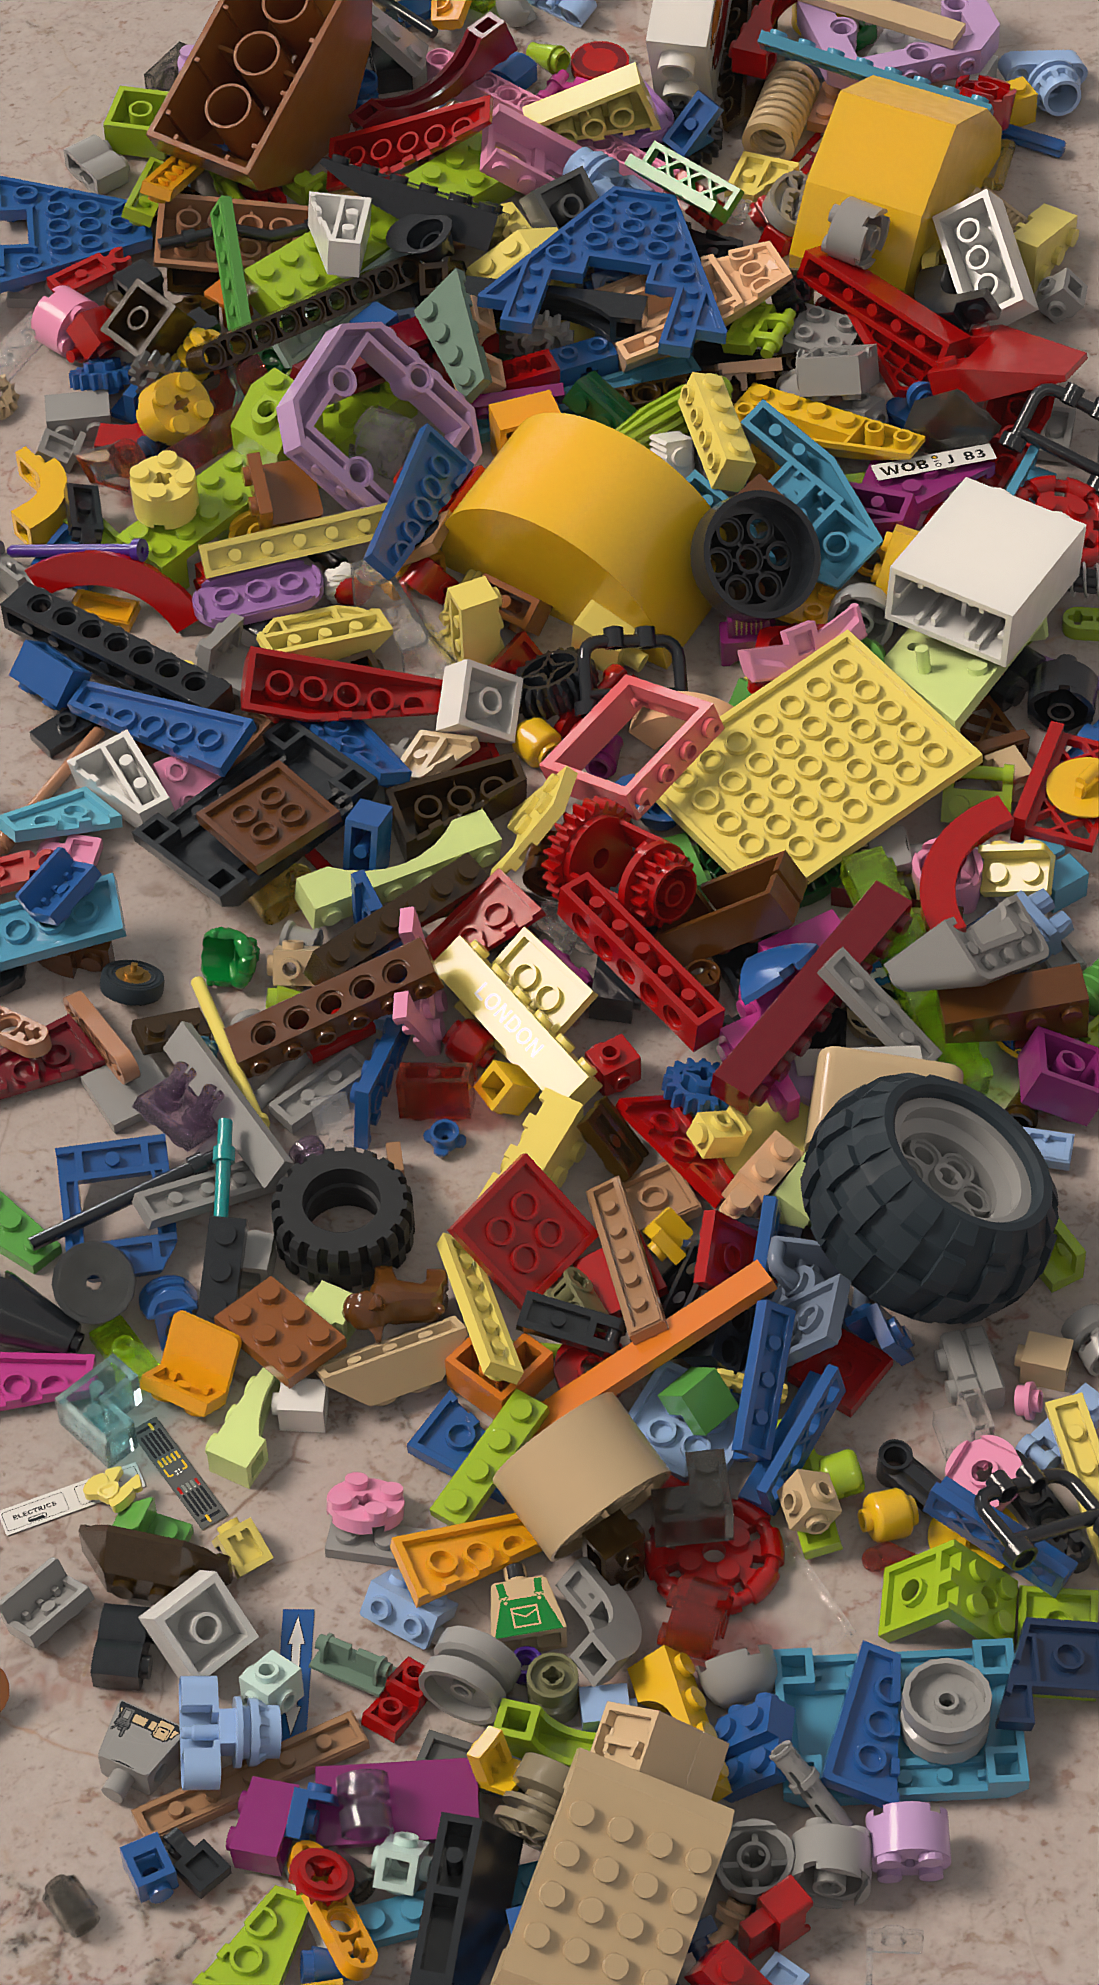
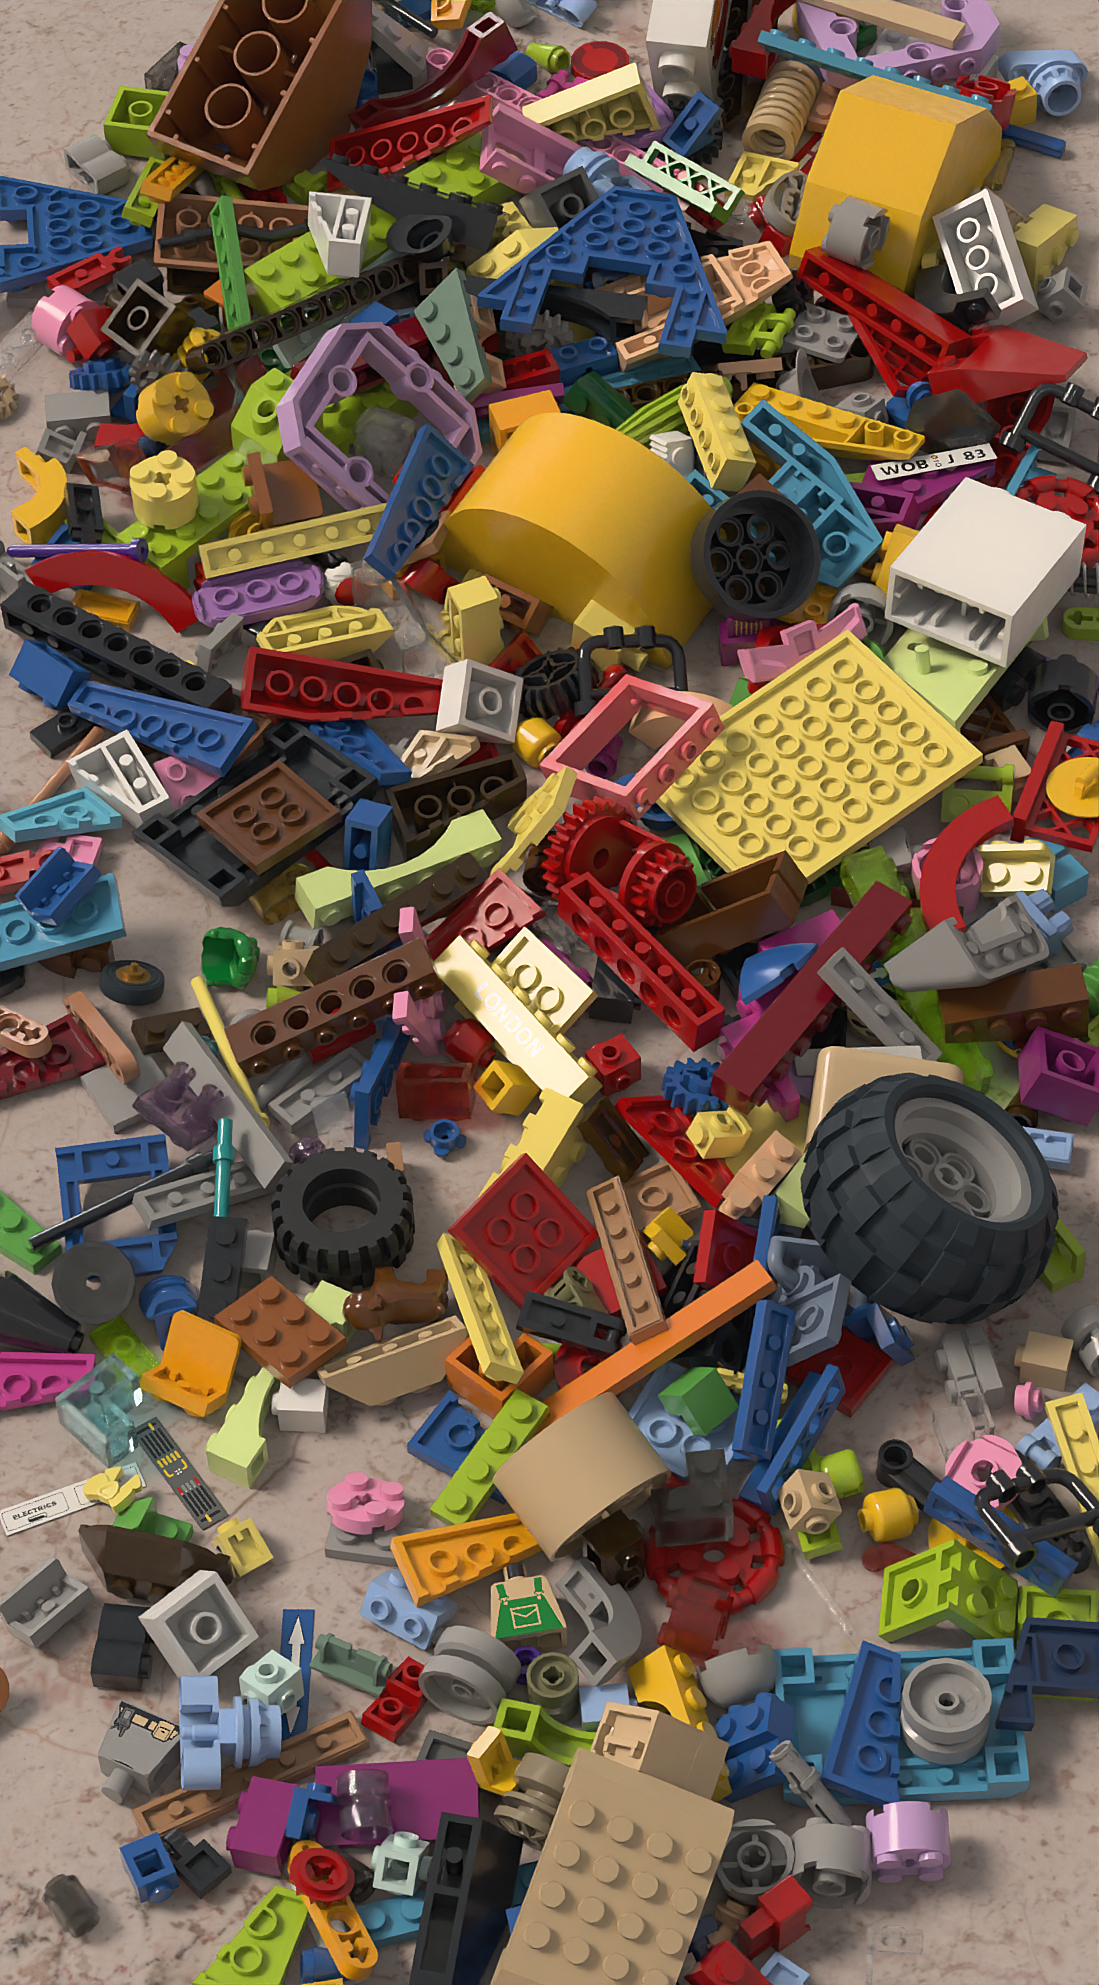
(837, 371): light grey brick -> none

